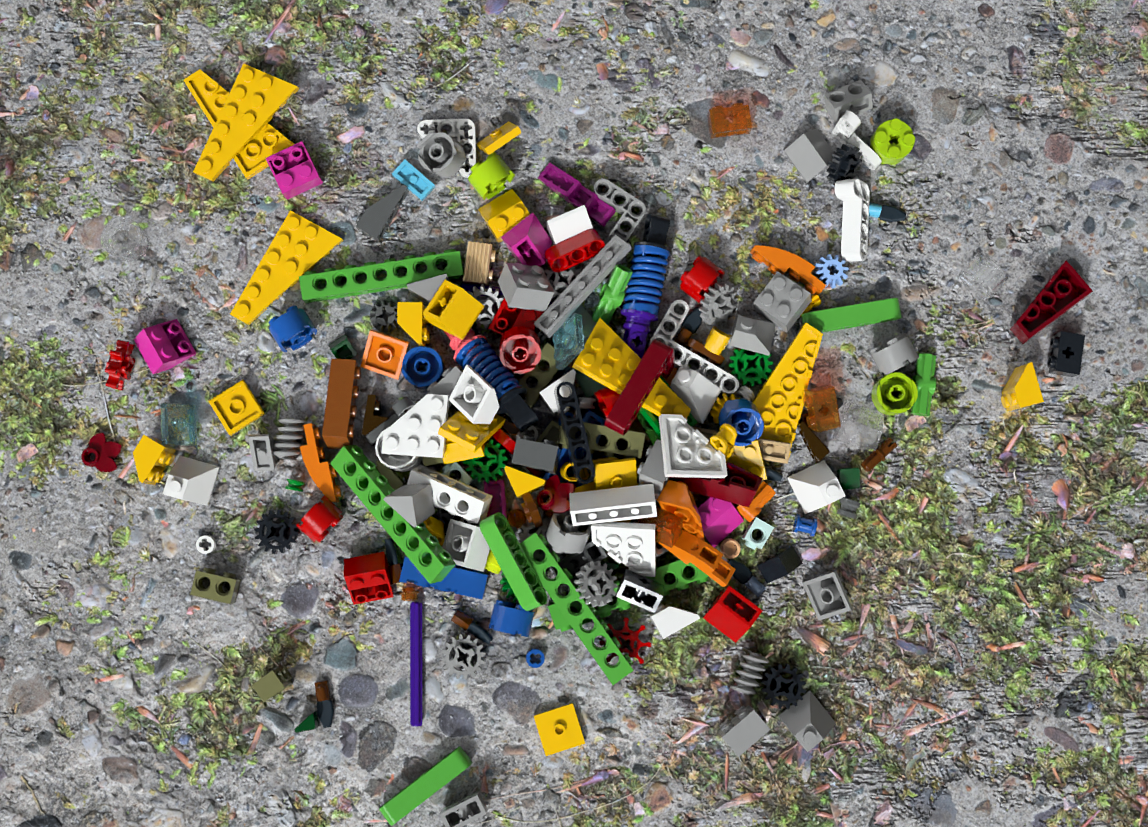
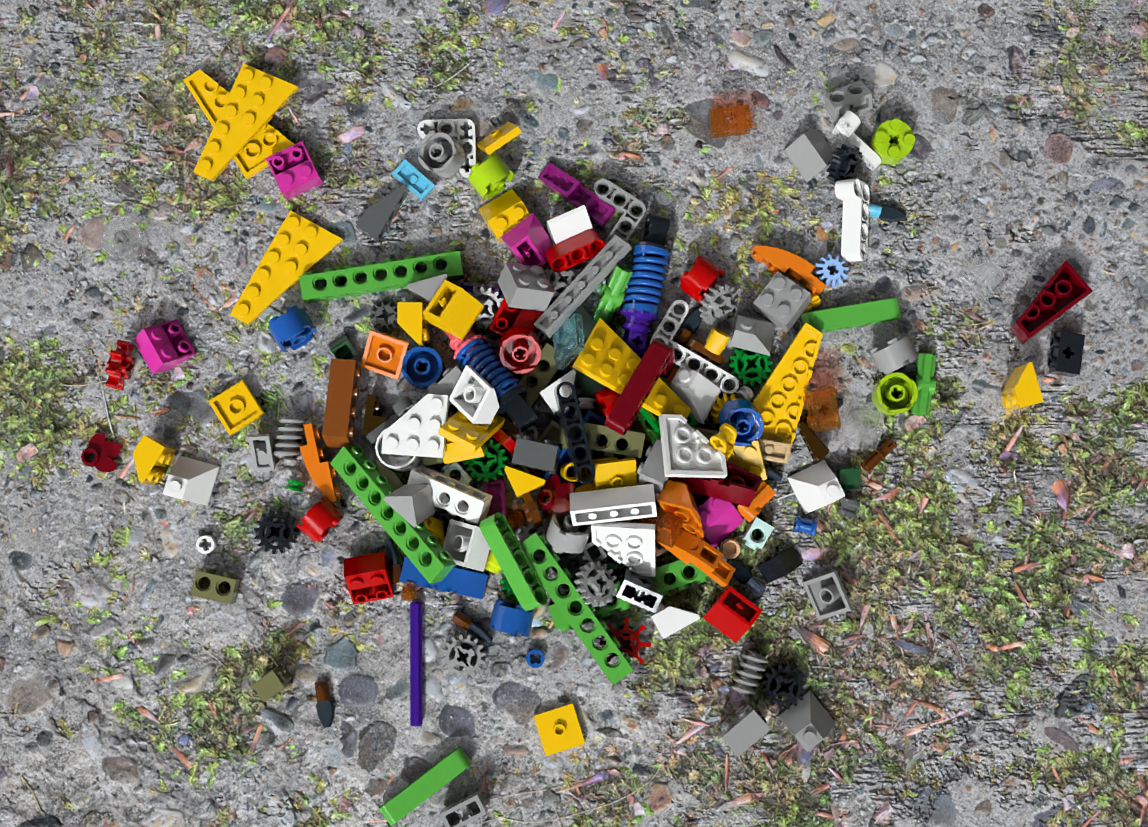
(178, 424): clear light blue plate -> none
(309, 723): dark green slope -> none
(479, 263): tan brick -> none

